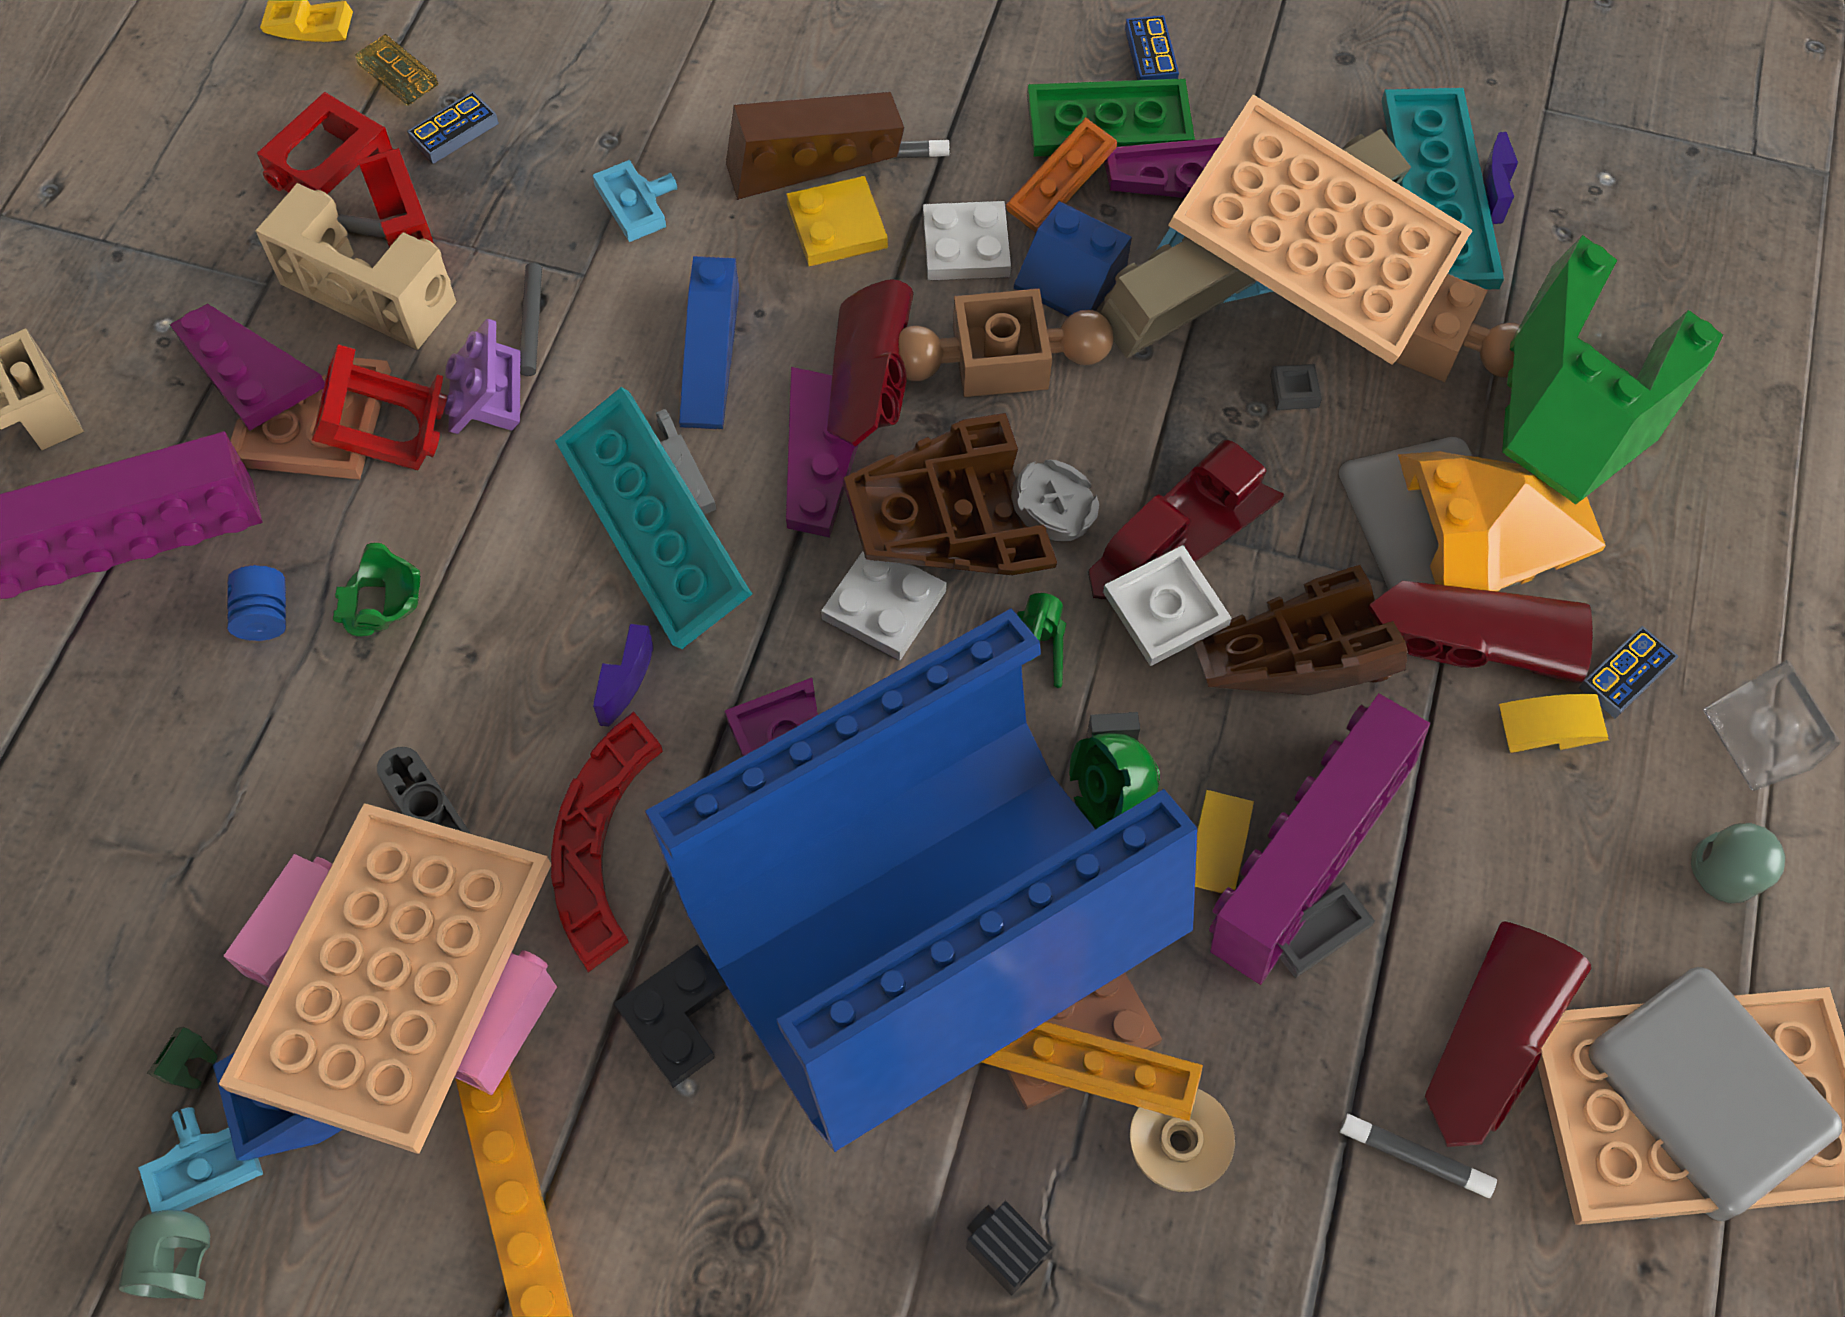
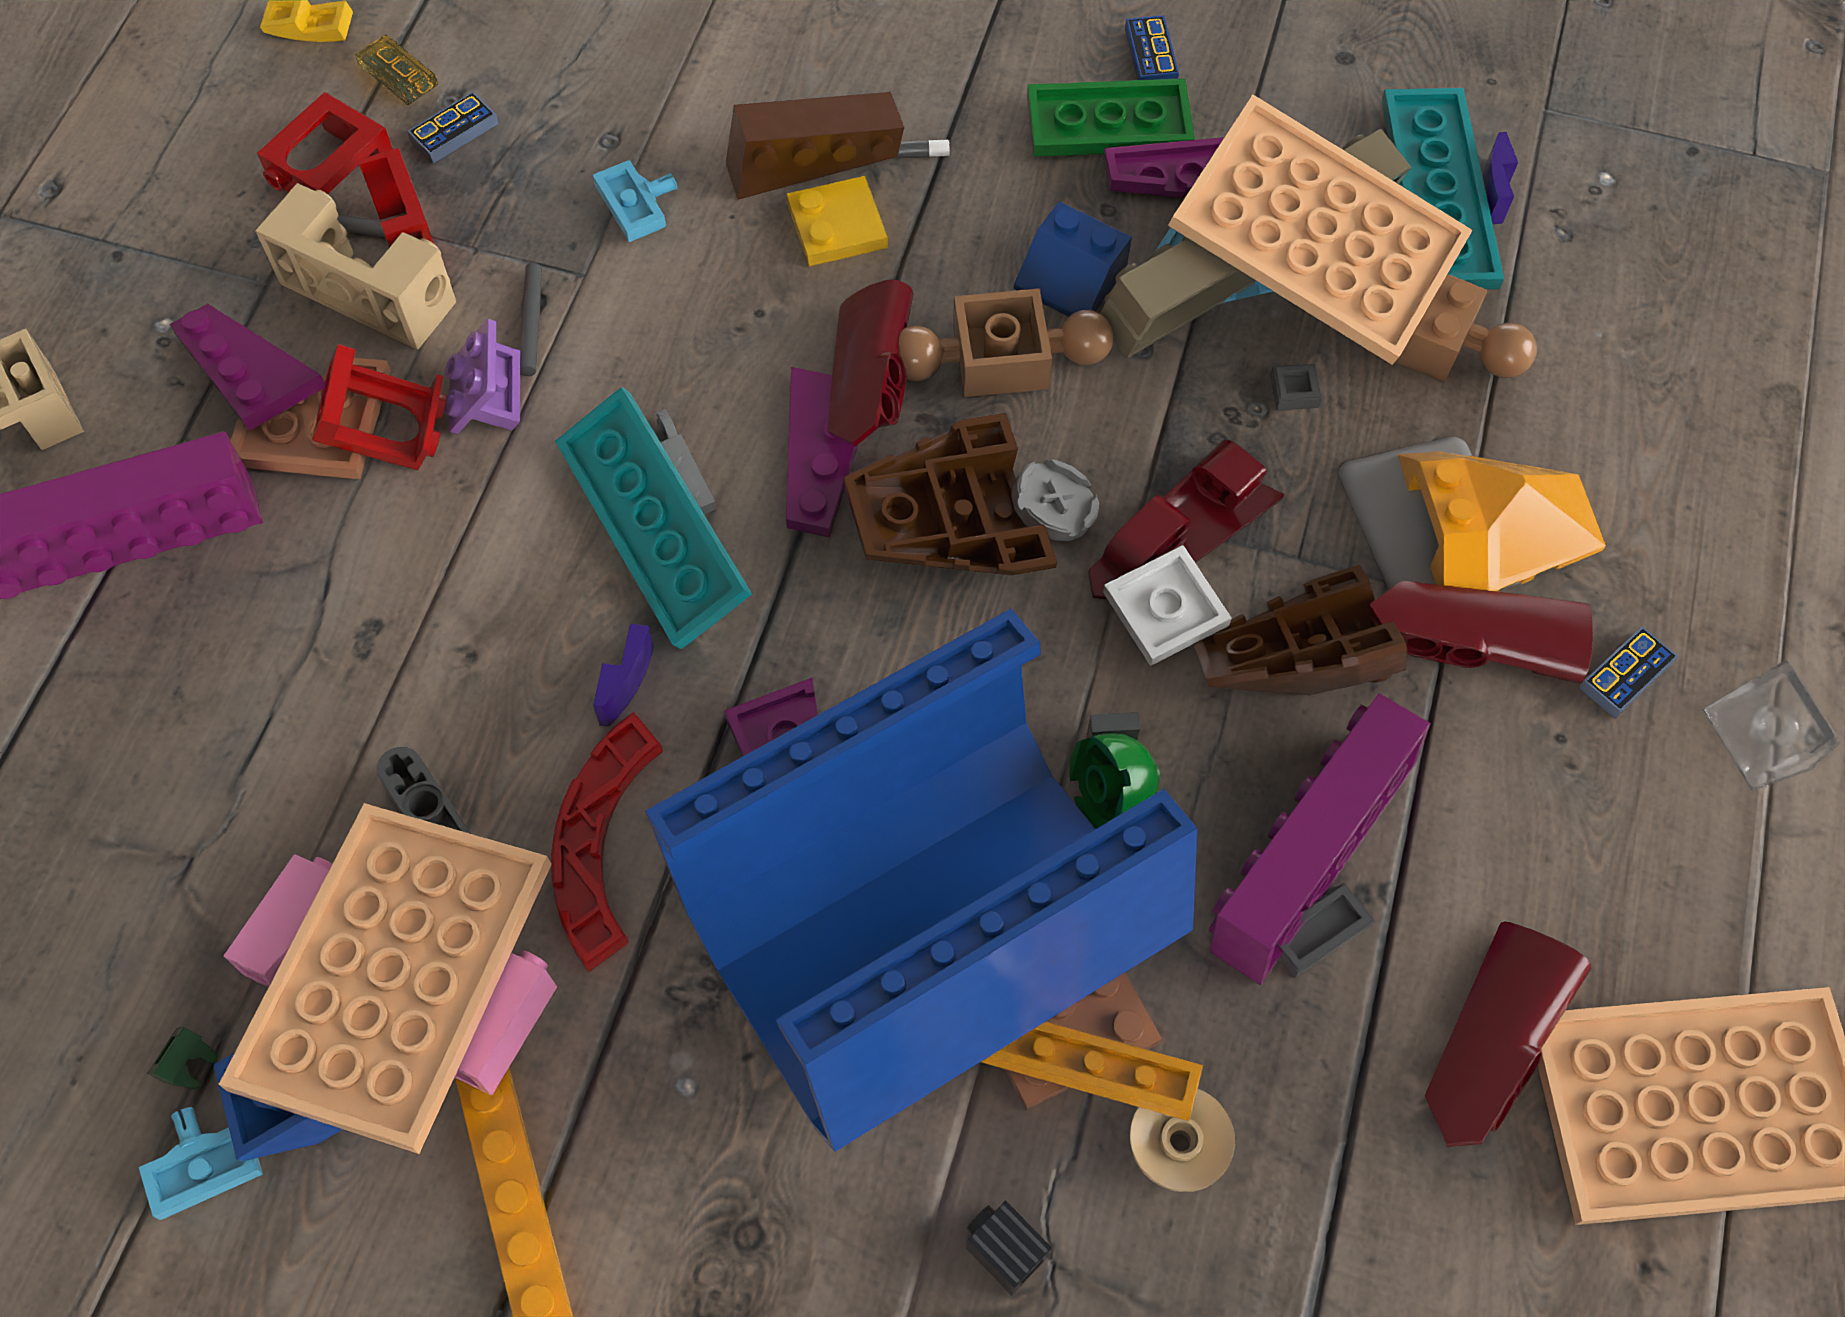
(150, 1256): sand green helmet -> none
(256, 603): blue piece -> none
(378, 569): green helmet -> none
(660, 1013): black plate -> none
(708, 341): blue slope -> none
(884, 603): white plate -> none
(966, 240): white plate -> none
(1043, 620): green plant -> none
(1062, 174): orange tile -> none
(1221, 840): yellow slope -> none
(1418, 1155): dark grey bar -> none
(1554, 719): yellow slope -> none
(1573, 409): green wedge -> none
(1715, 1091): light grey piece -> none
(1741, 862): sand green helmet -> none

